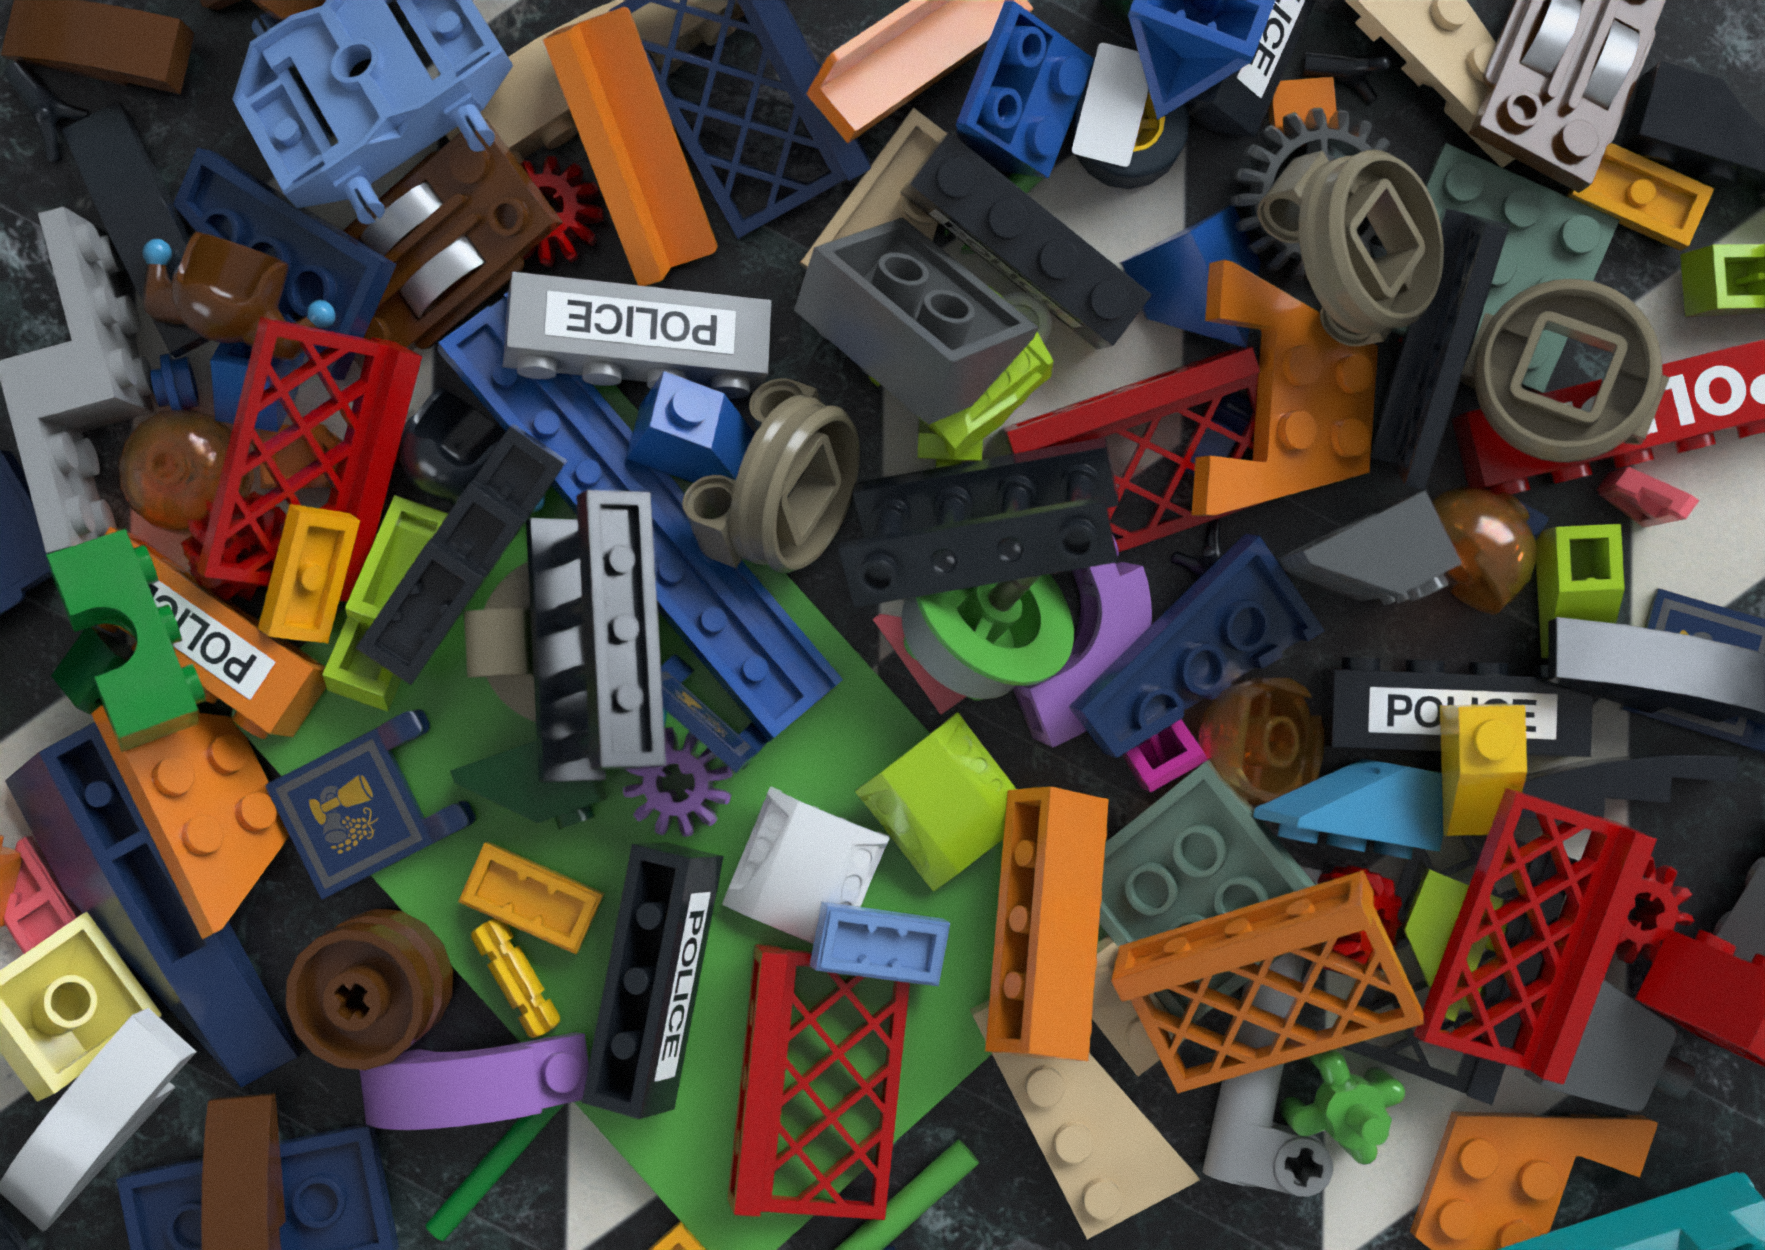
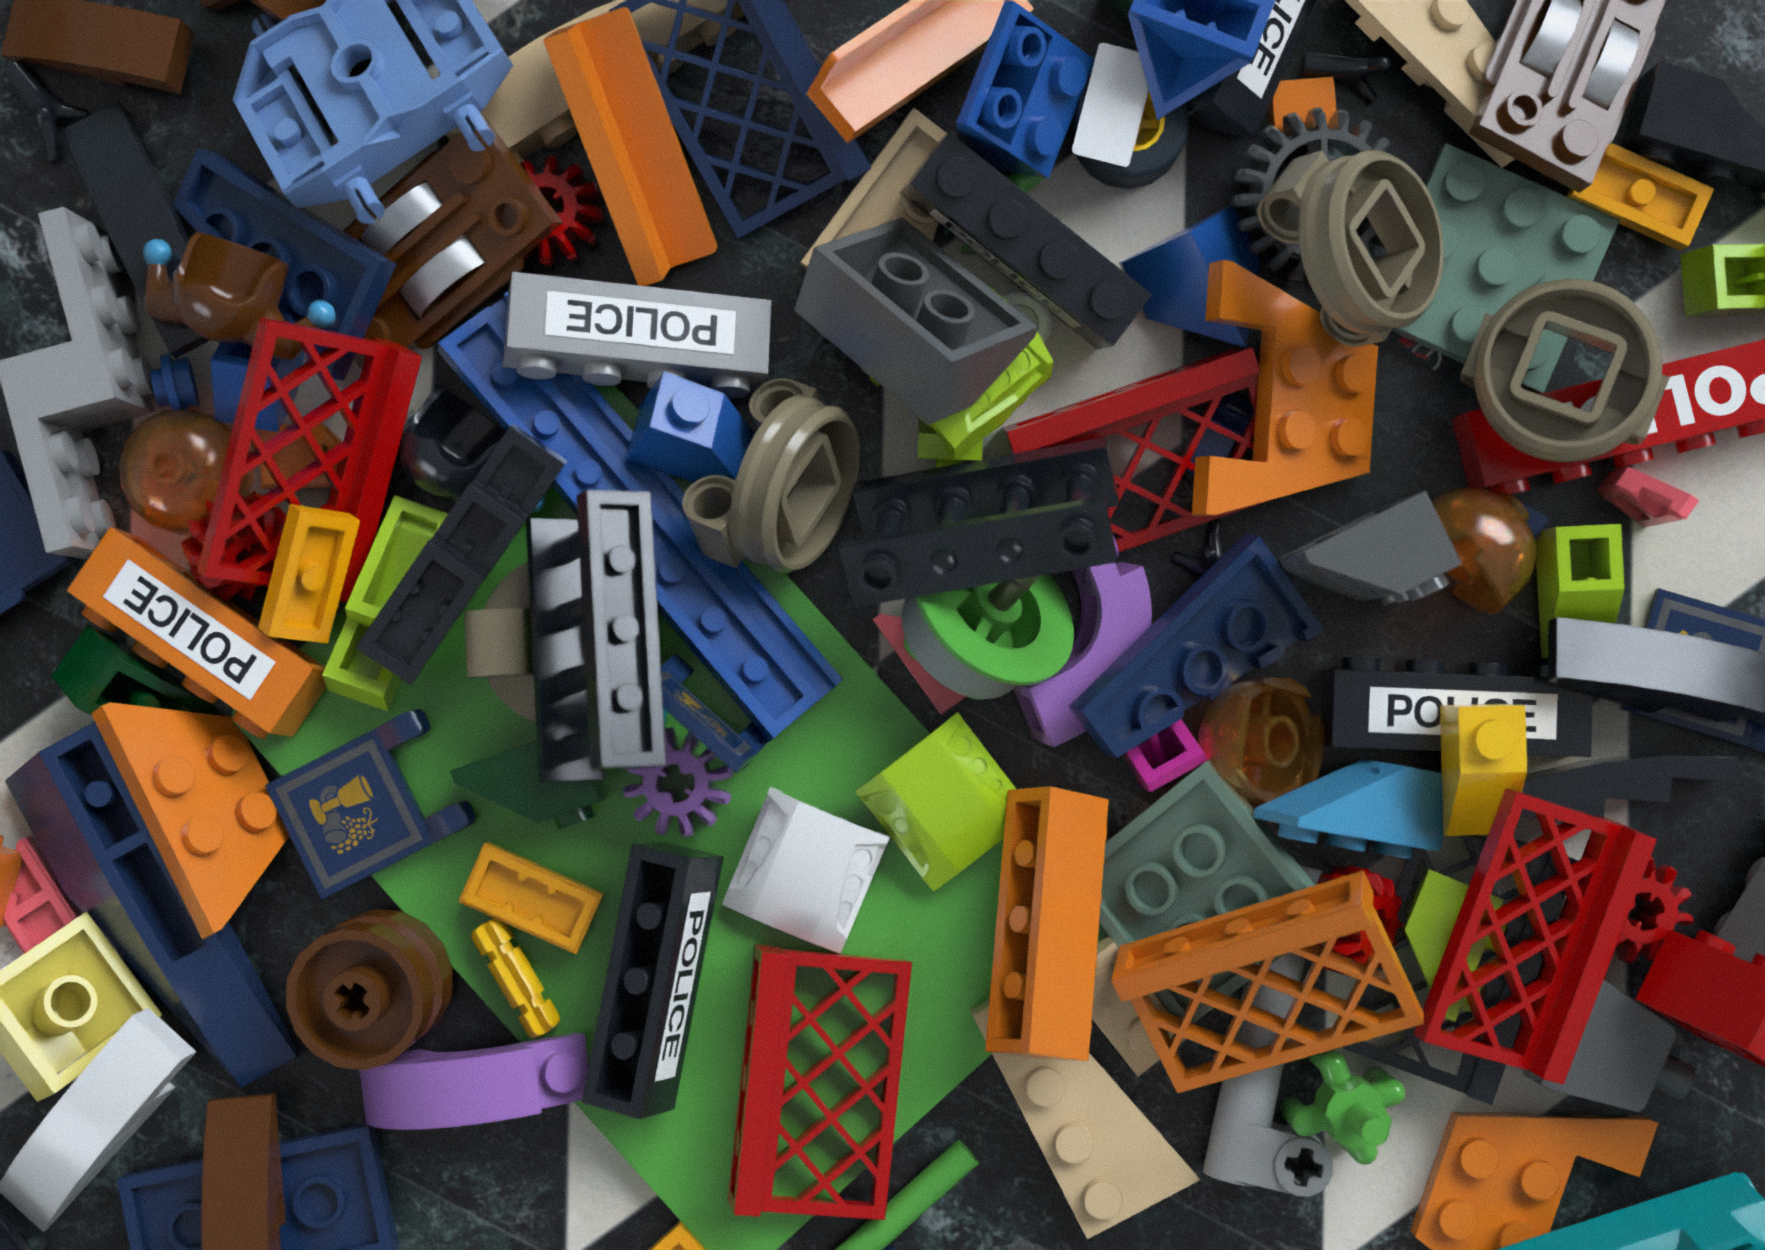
(109, 585): green arch -> none
(488, 1172): green bar -> none
(879, 944): medium blue plate -> none
(1437, 349): black fence -> none

